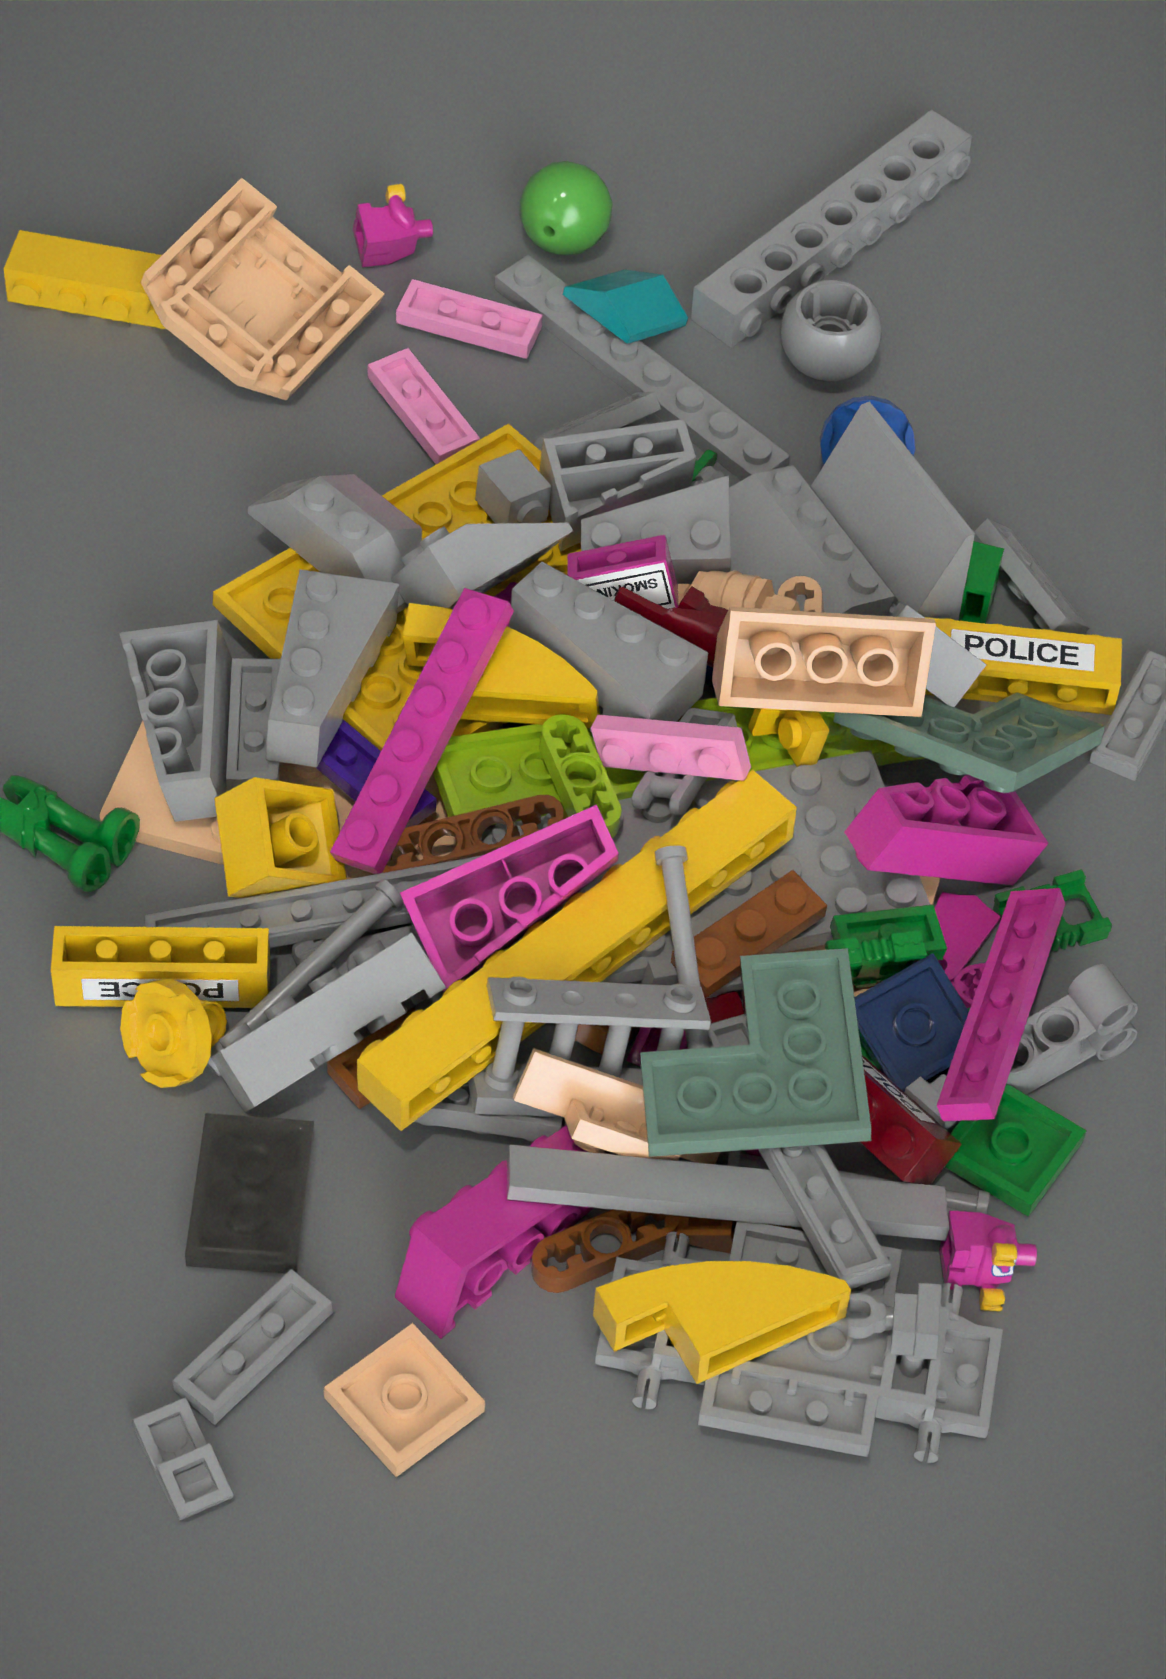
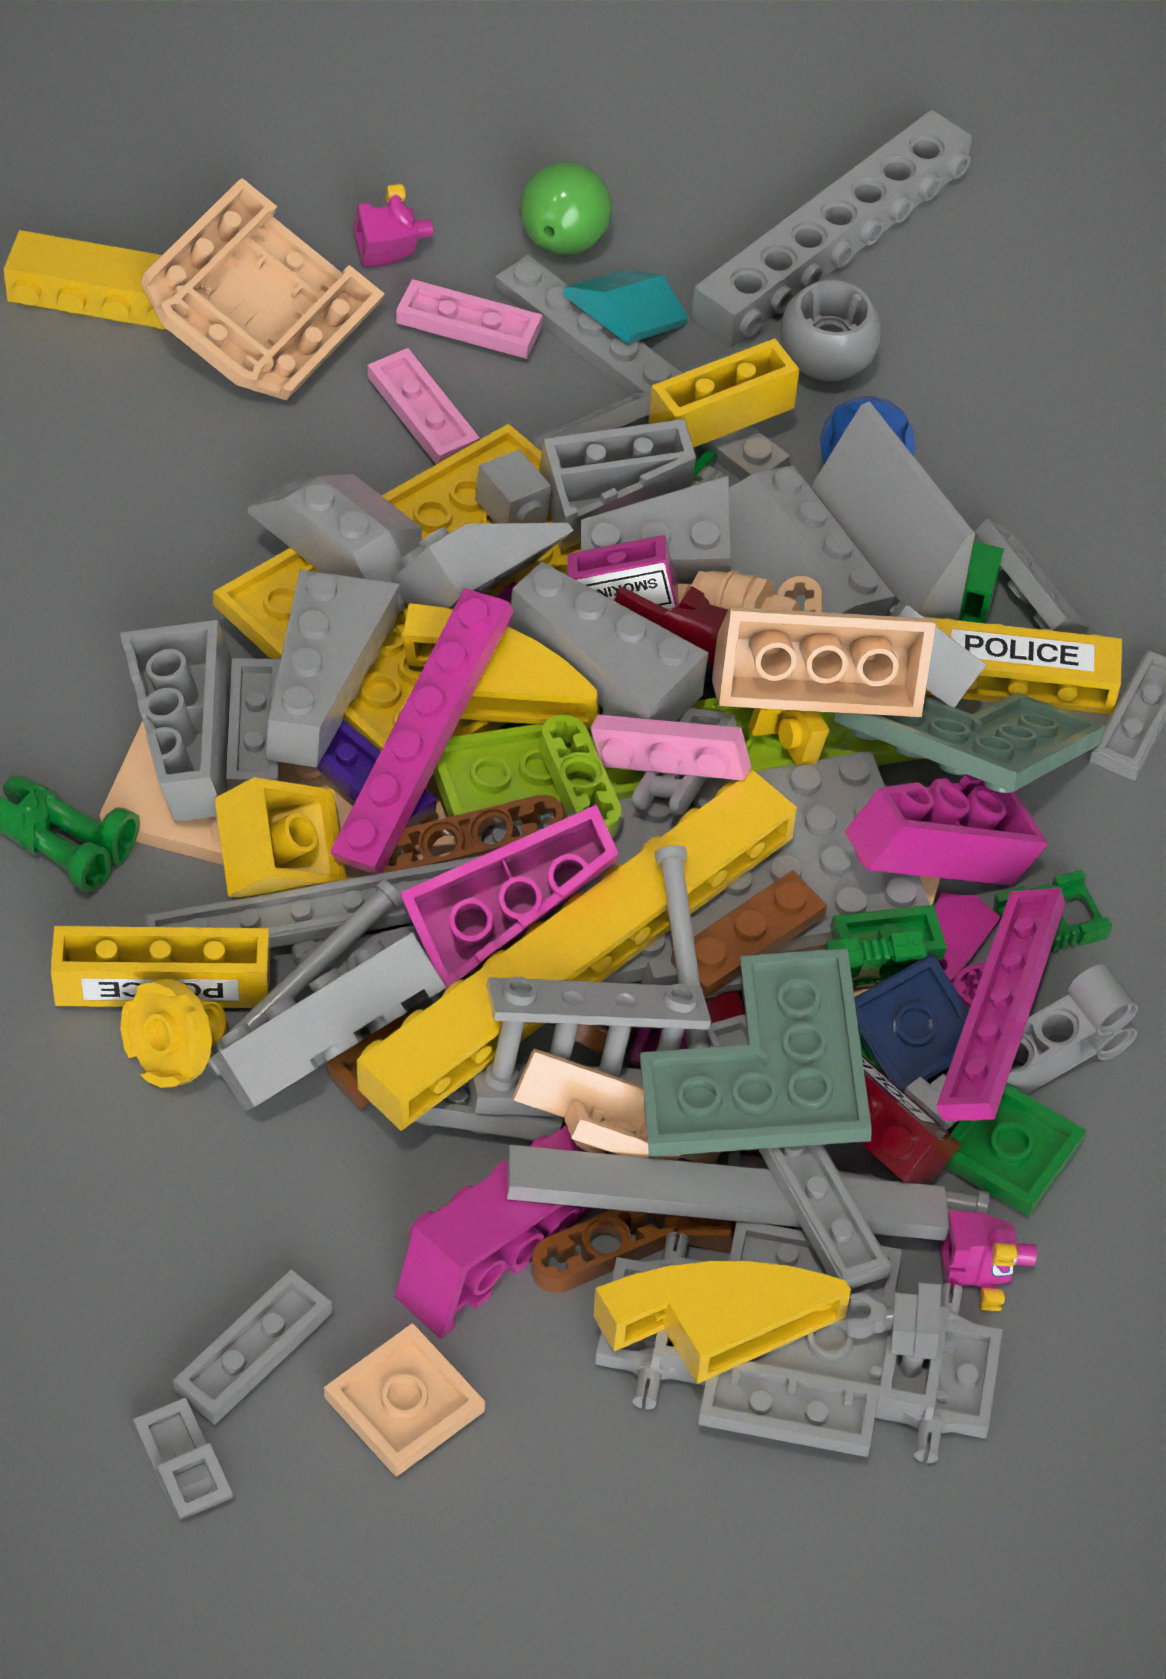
(250, 1193): clear smoke plate -> none
(728, 392): none -> yellow brick

